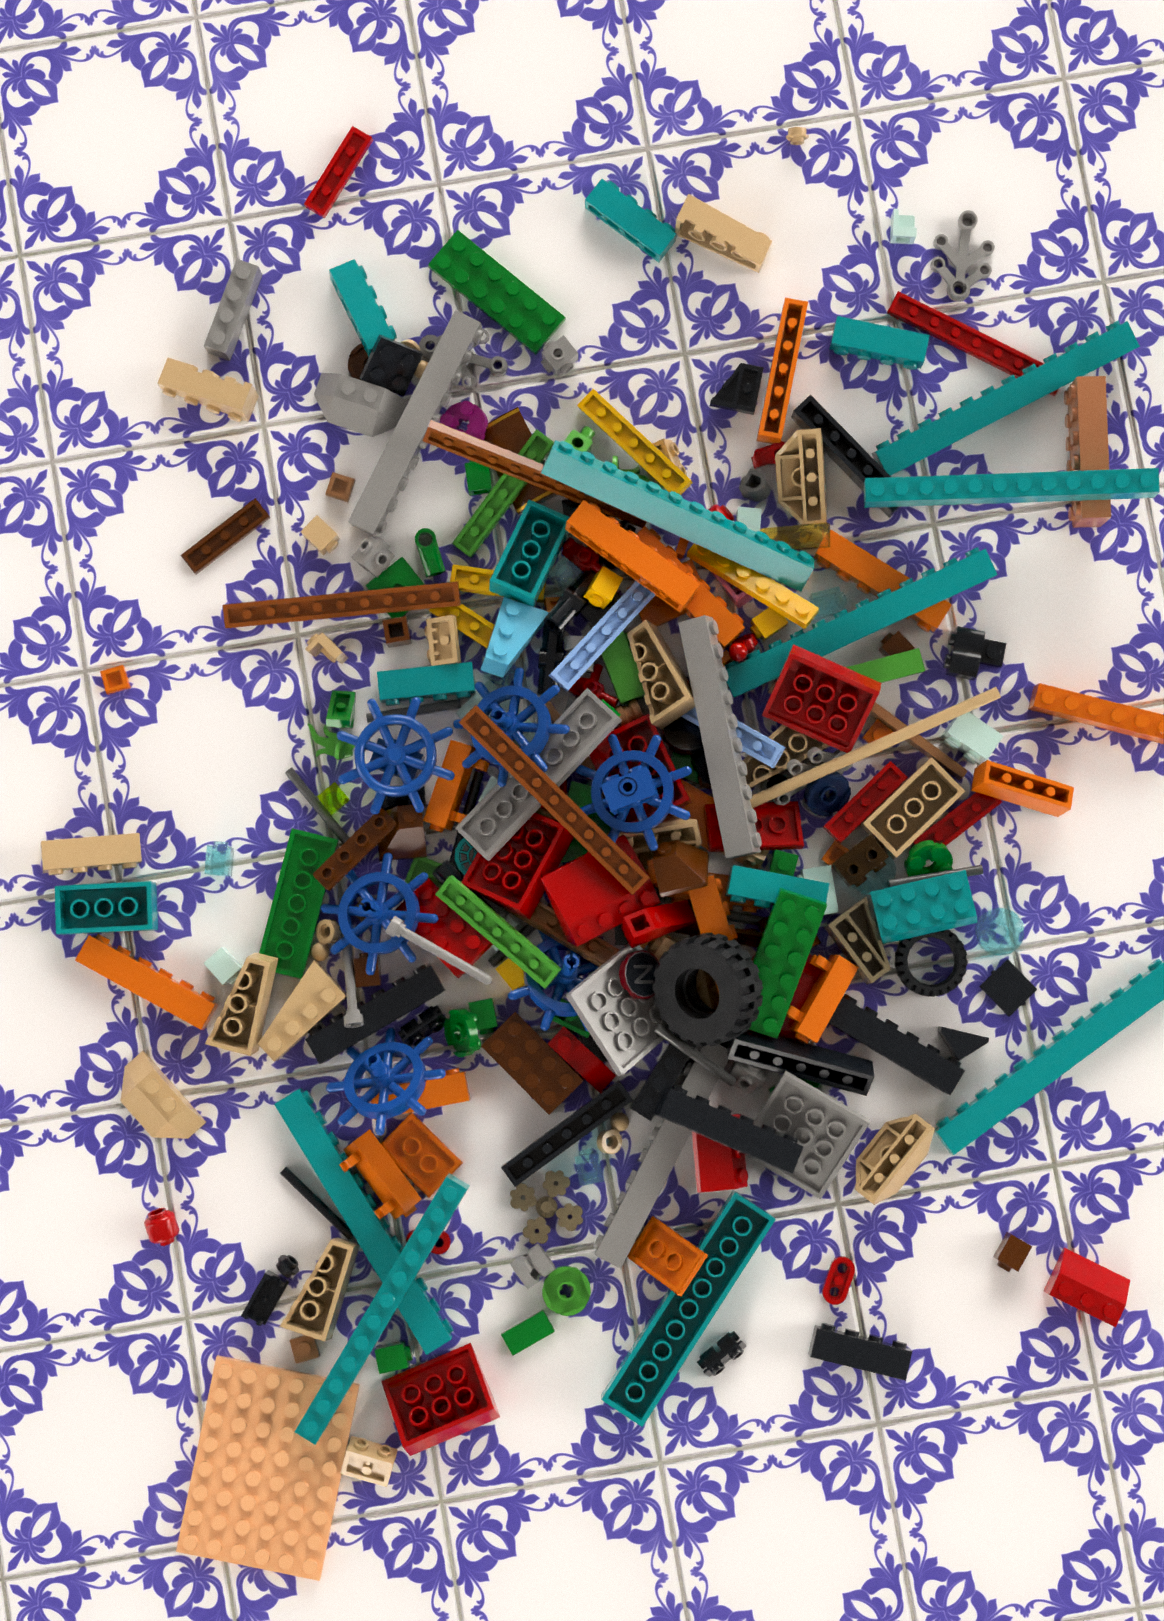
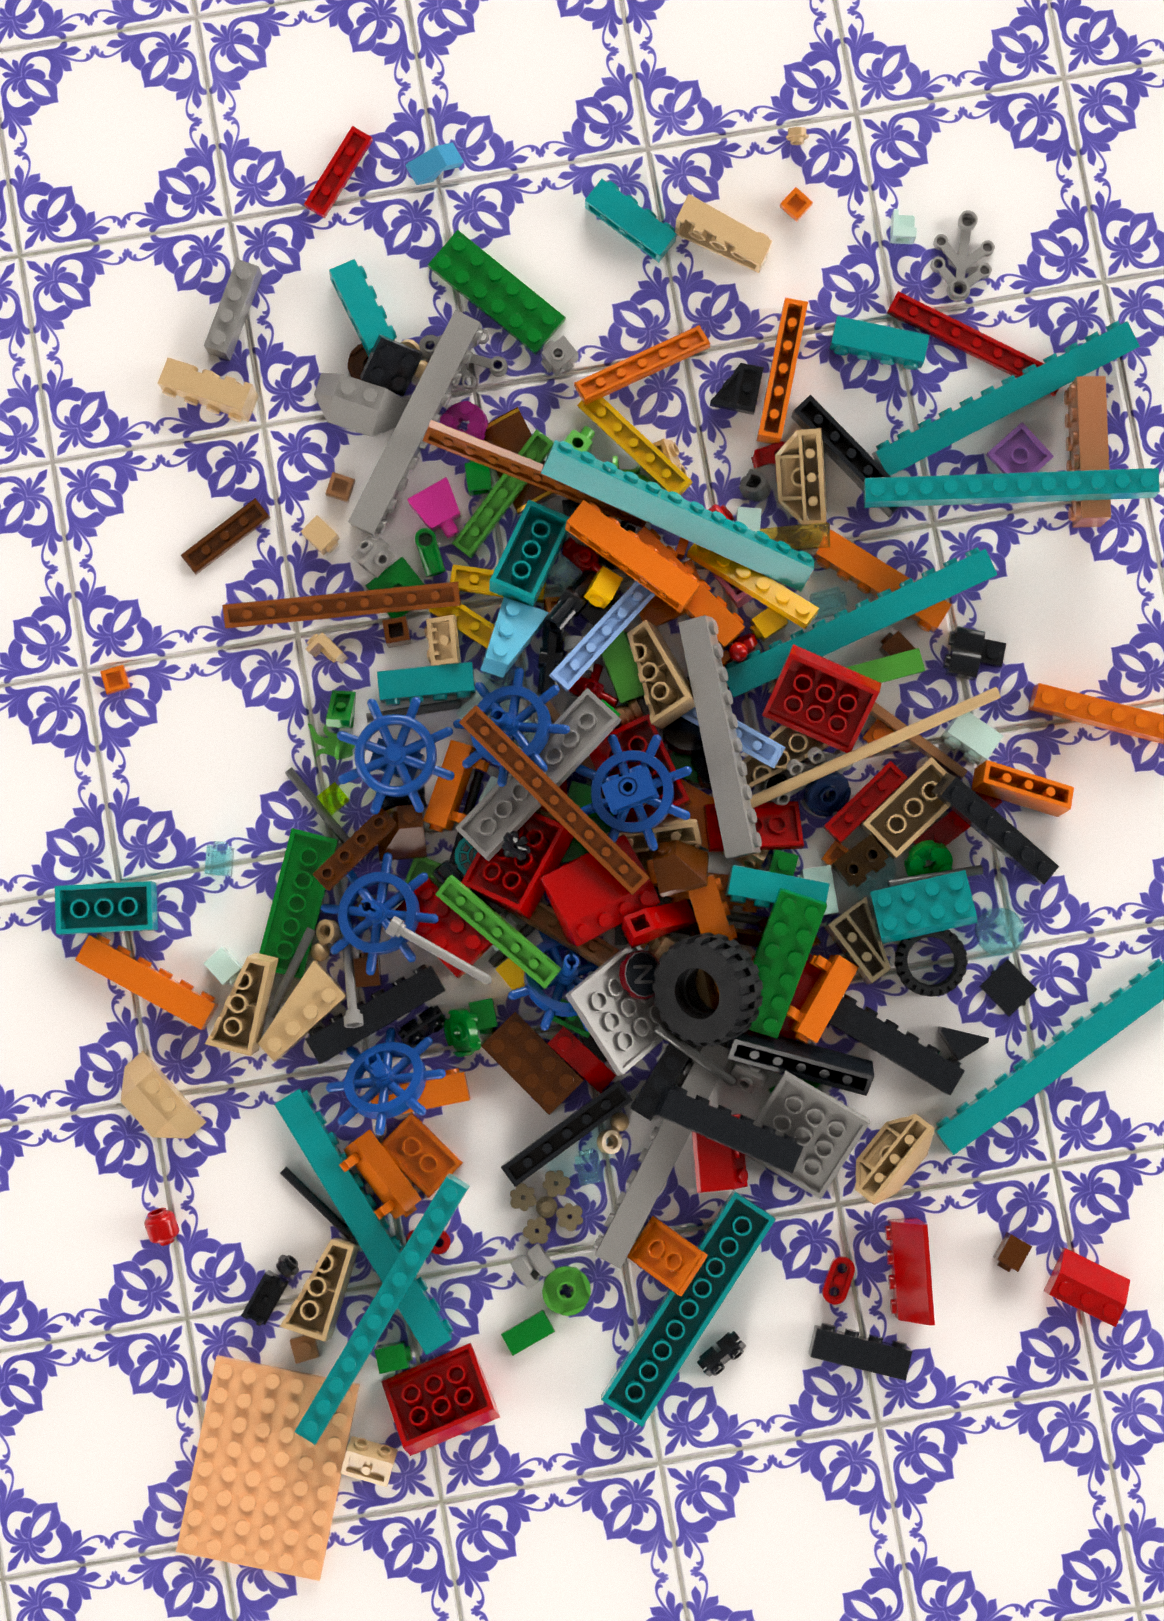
(90, 852): tan wedge -> none
(290, 973): none -> dark grey bar
(431, 163): none -> dark azure slope
(437, 507): none -> dark pink torso
(514, 846): none -> black plant
(642, 365): none -> orange tile
(796, 204): none -> orange plate
(910, 1271): none -> red slope
(995, 828): none -> black brick
(1020, 452): none -> medium lavender plate

